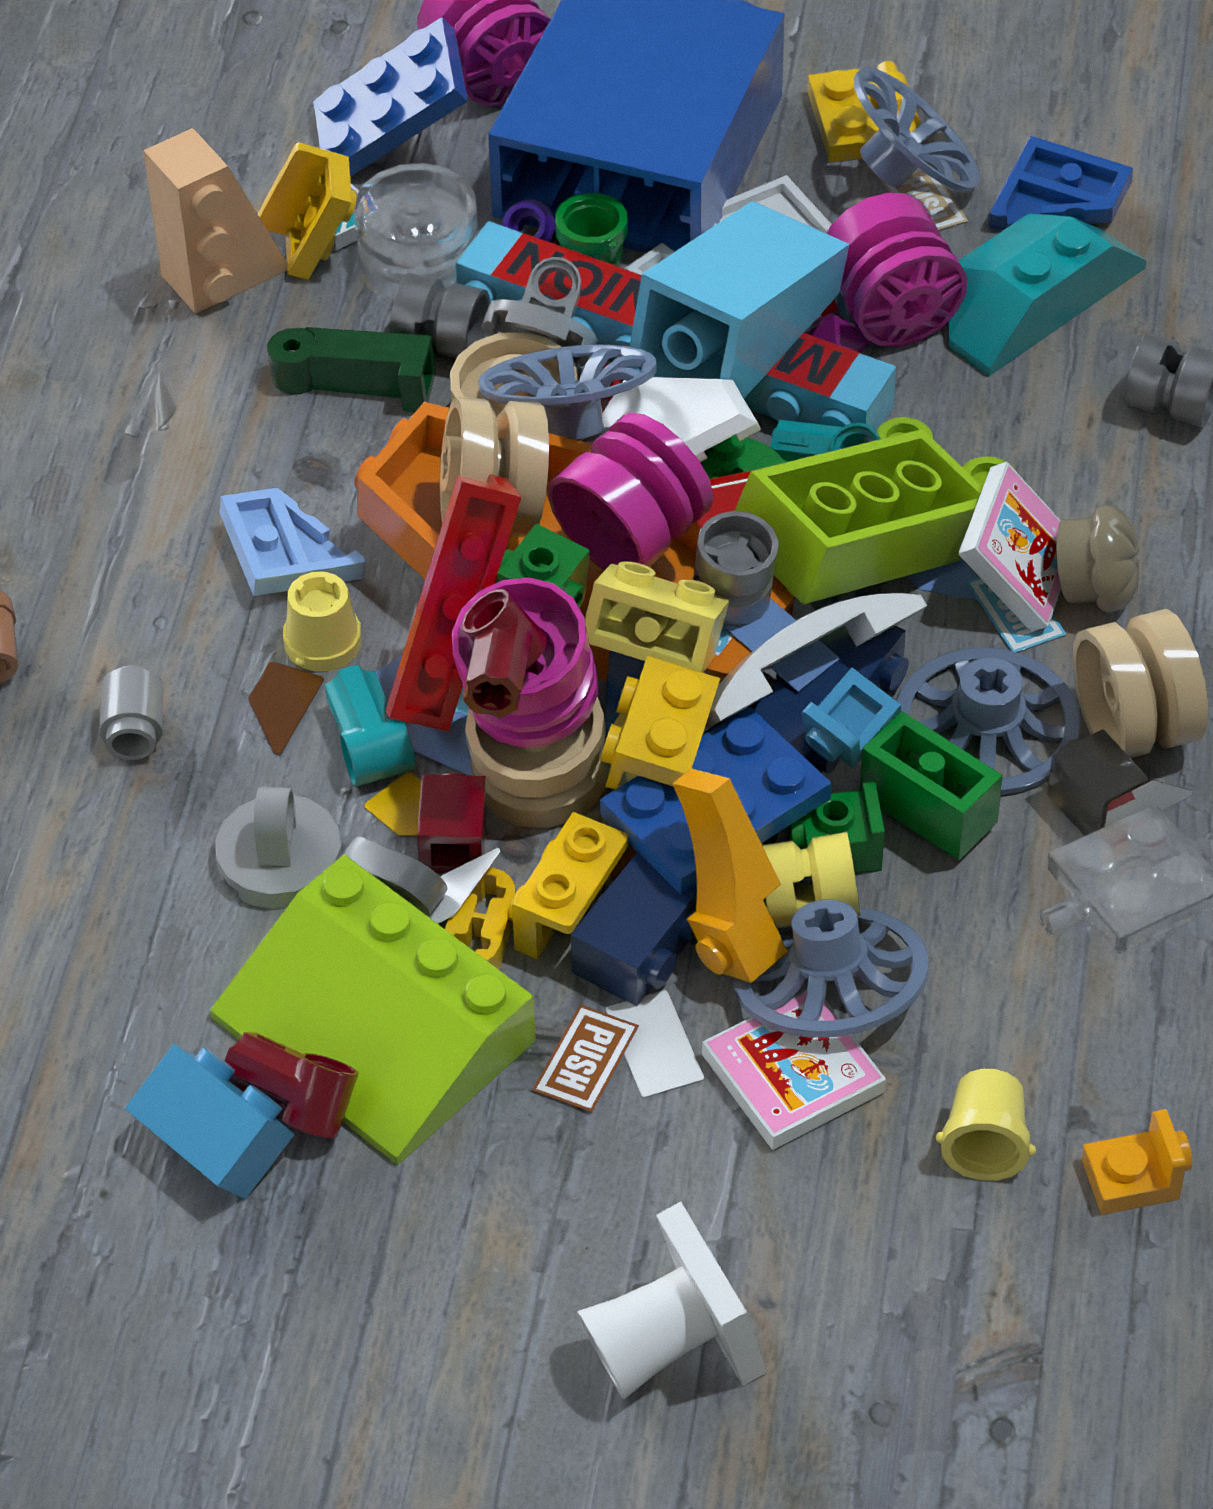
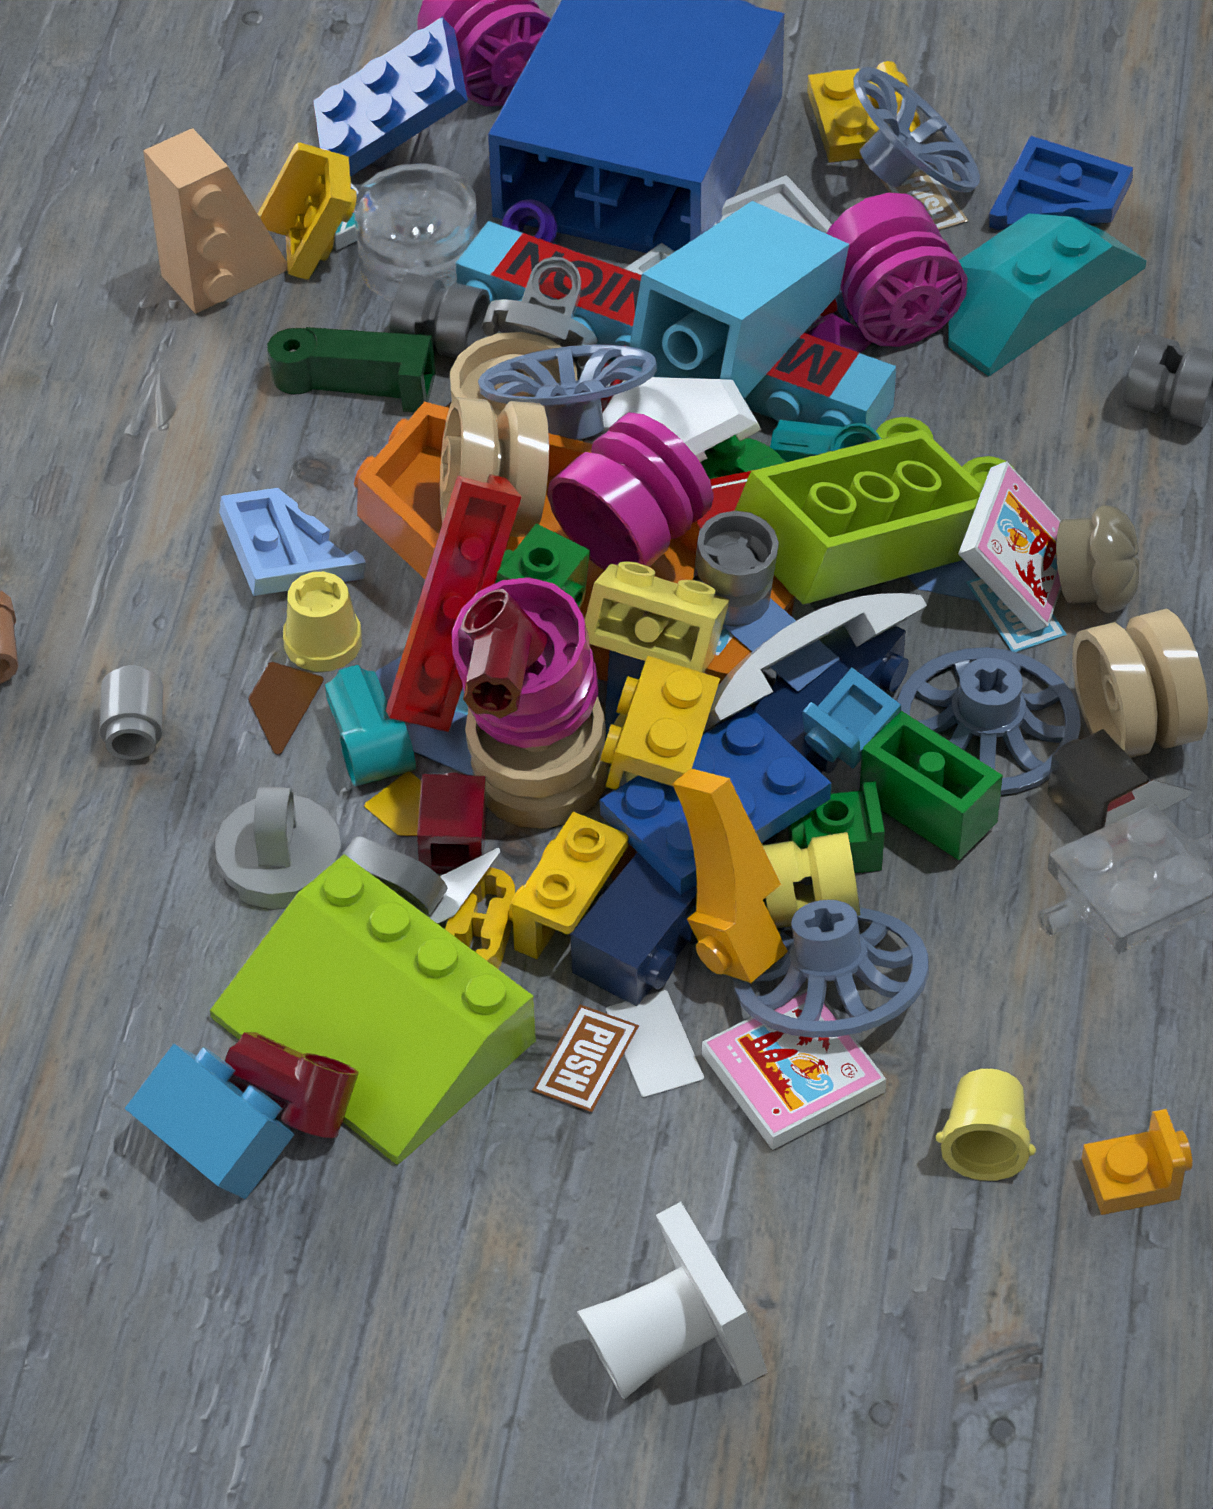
(593, 226): green piece -> none

